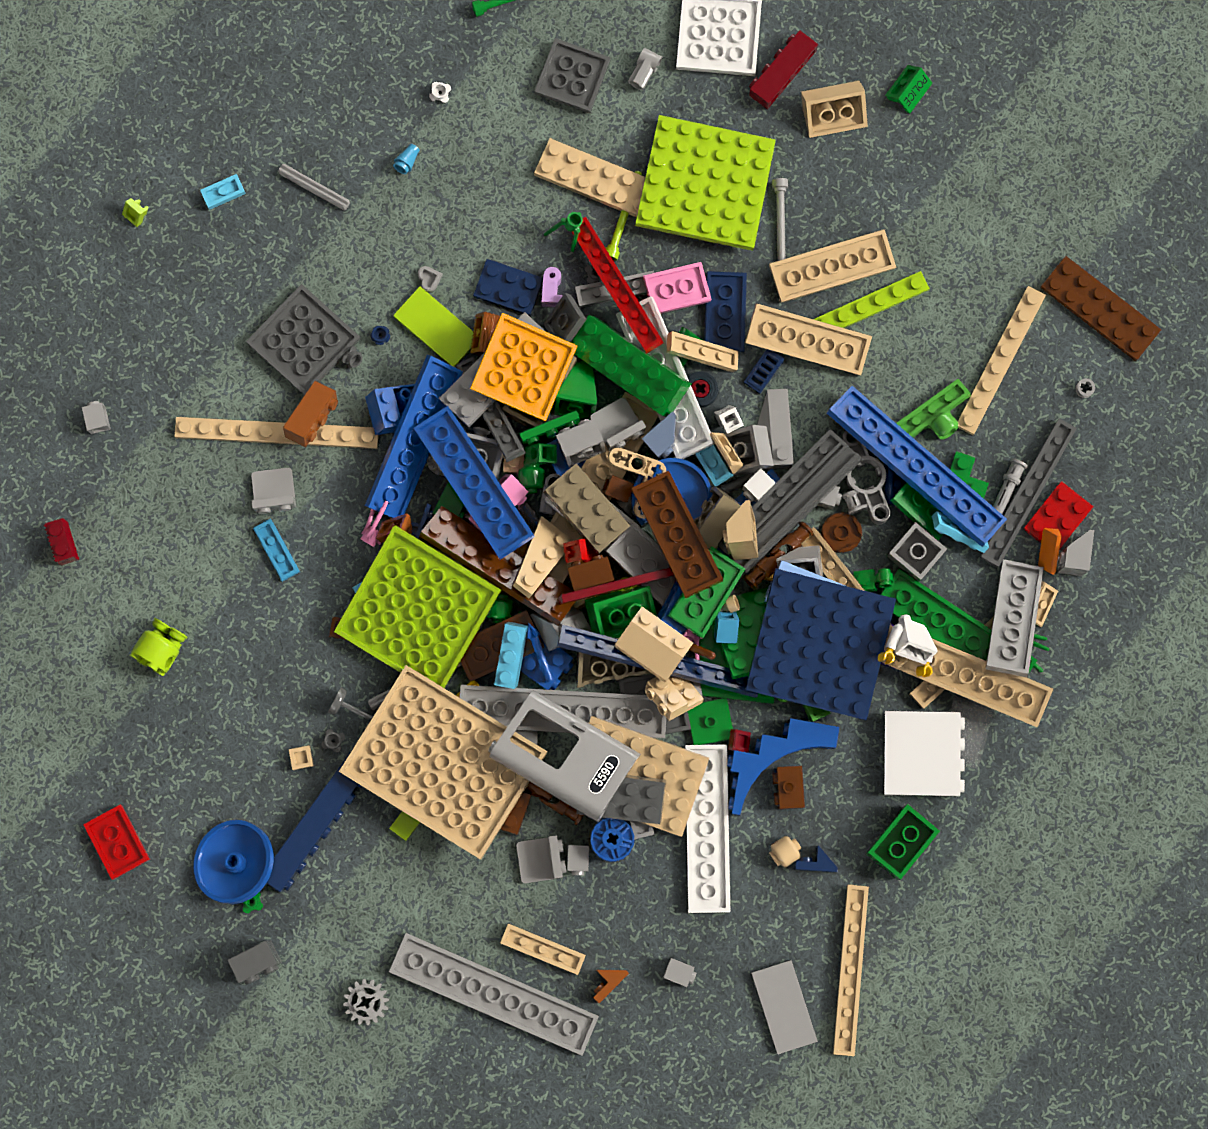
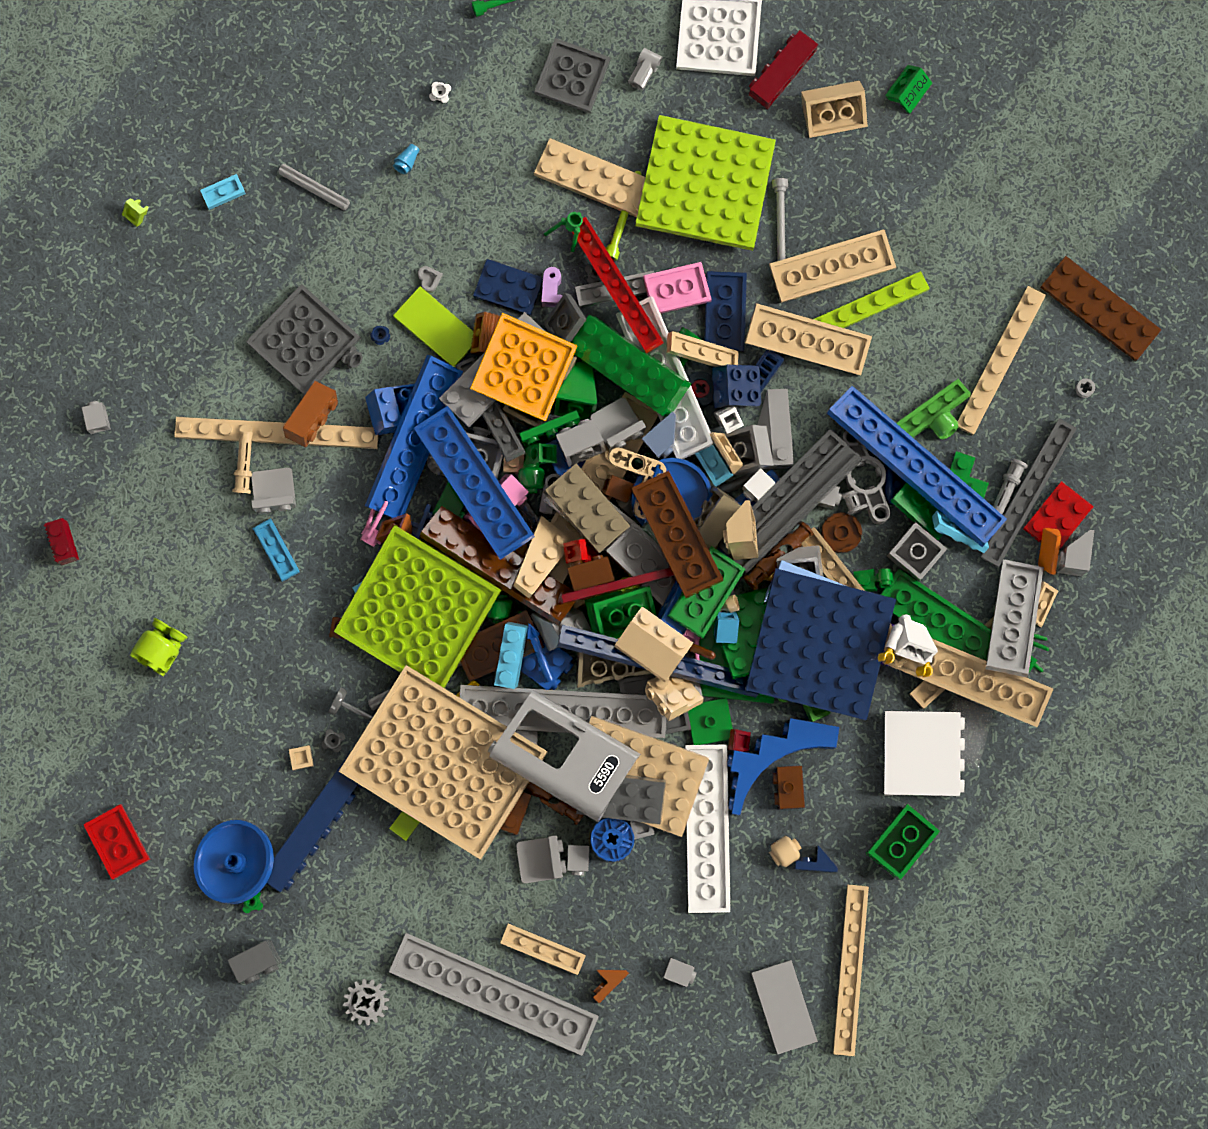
(242, 474): none -> tan pin
(736, 386): none -> dark blue bracket

